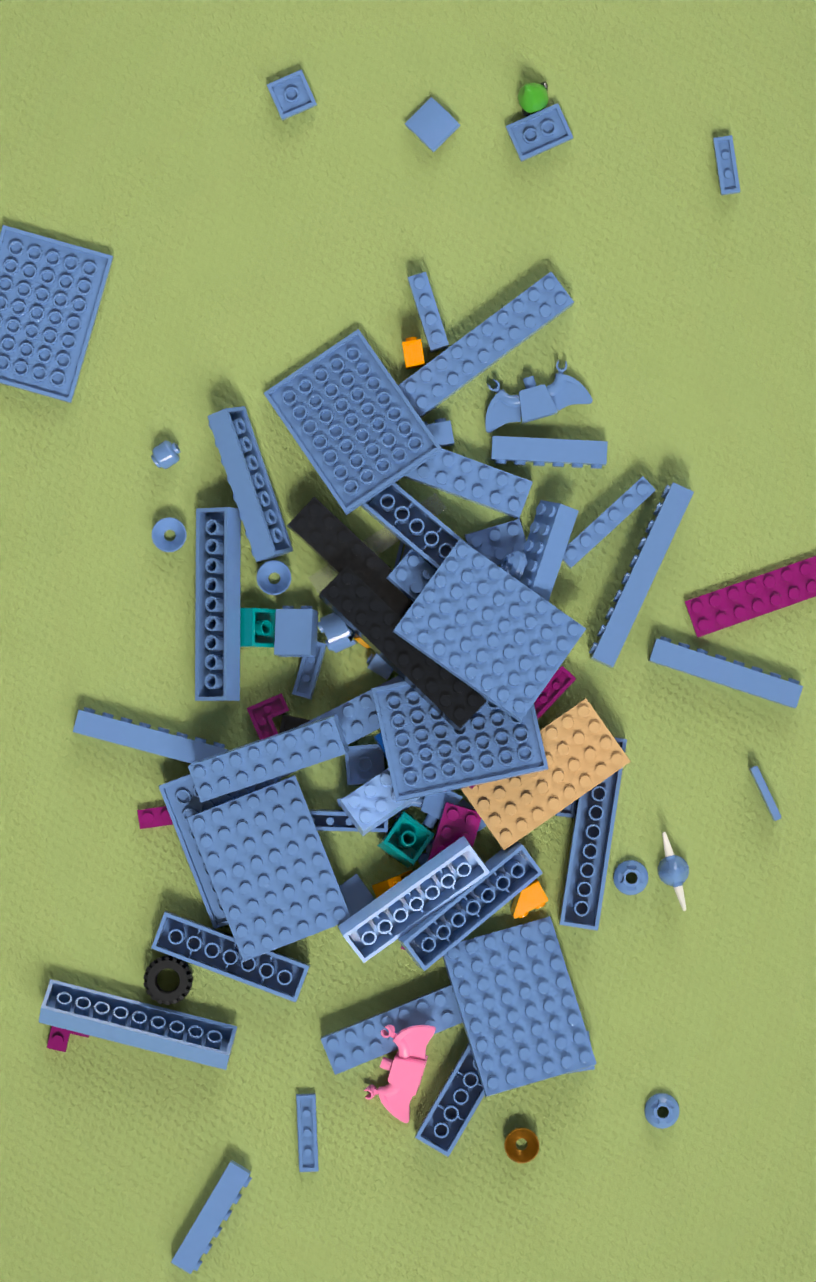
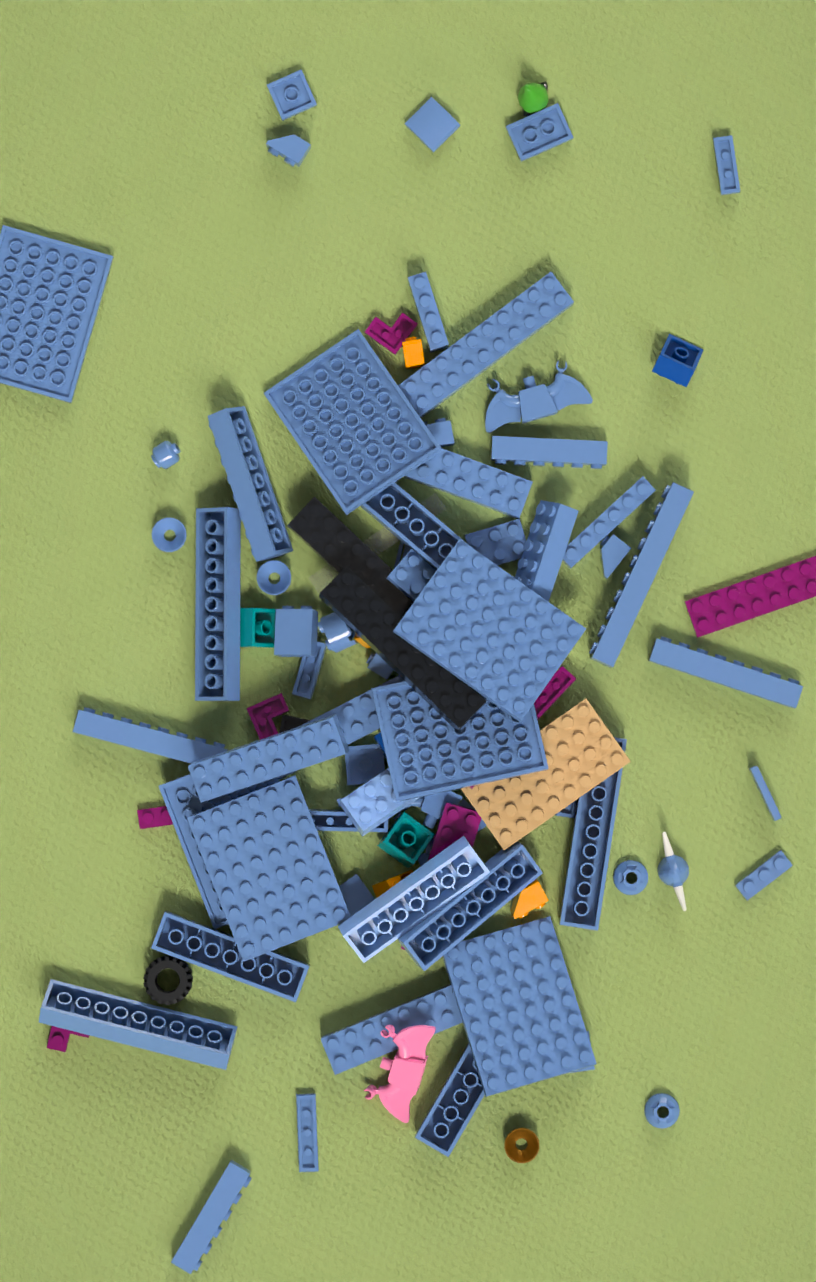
(289, 147): none -> medium blue slope
(391, 337): none -> magenta plate
(514, 564): medium blue piece -> none
(612, 554): none -> medium blue slope
(677, 360): none -> blue slope
(763, 875): none -> medium blue plate

